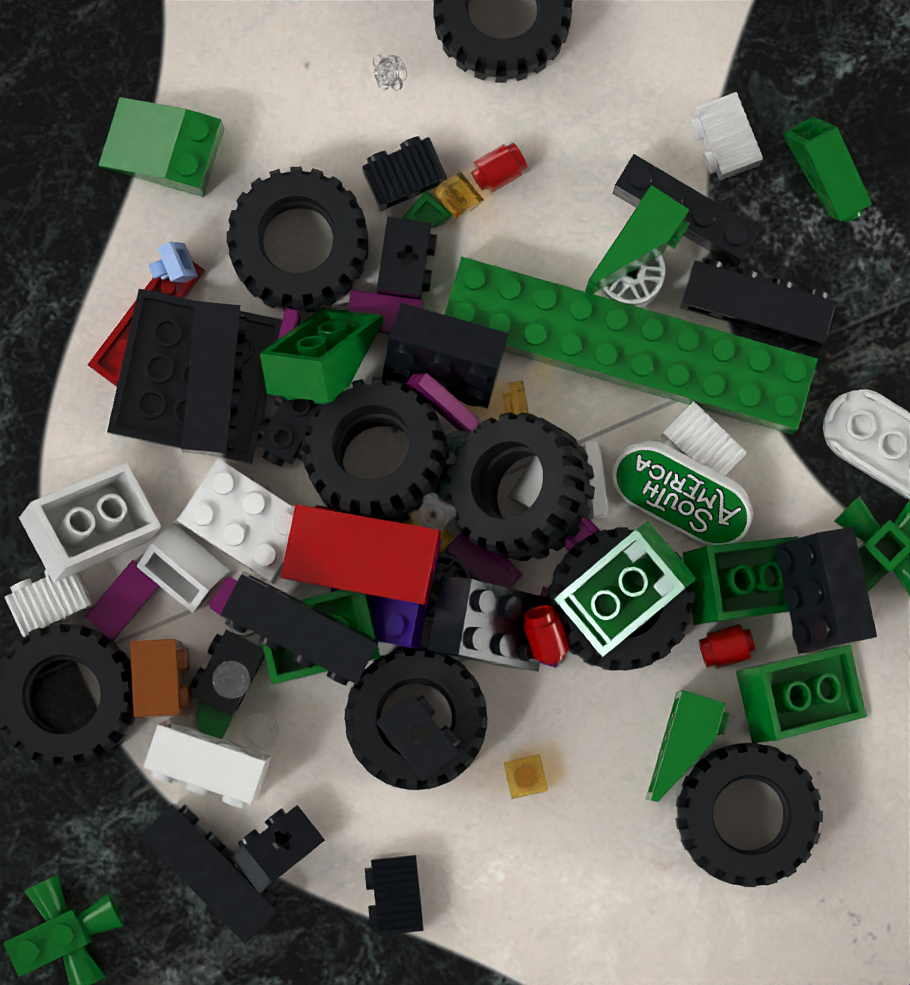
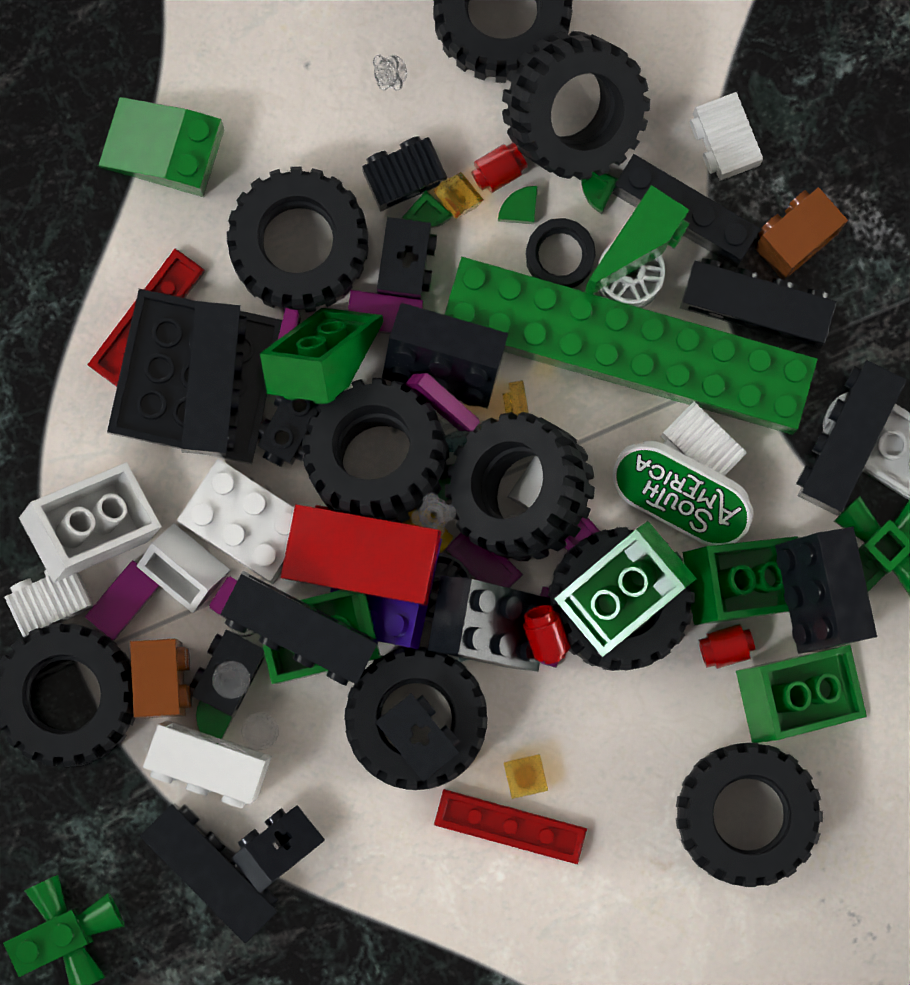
(174, 263): light blue tile -> none
(395, 894): black brick -> none
(510, 826): none -> red tile
(519, 206): none -> green tile
(567, 227): none -> black tyre
(598, 190): none -> green tile
(599, 504): white tile -> none
(611, 129): none -> black tyre
(688, 734): green slope -> none
(801, 233): none -> dark orange brick
(828, 168): green slope -> none
(851, 437): none -> black brick

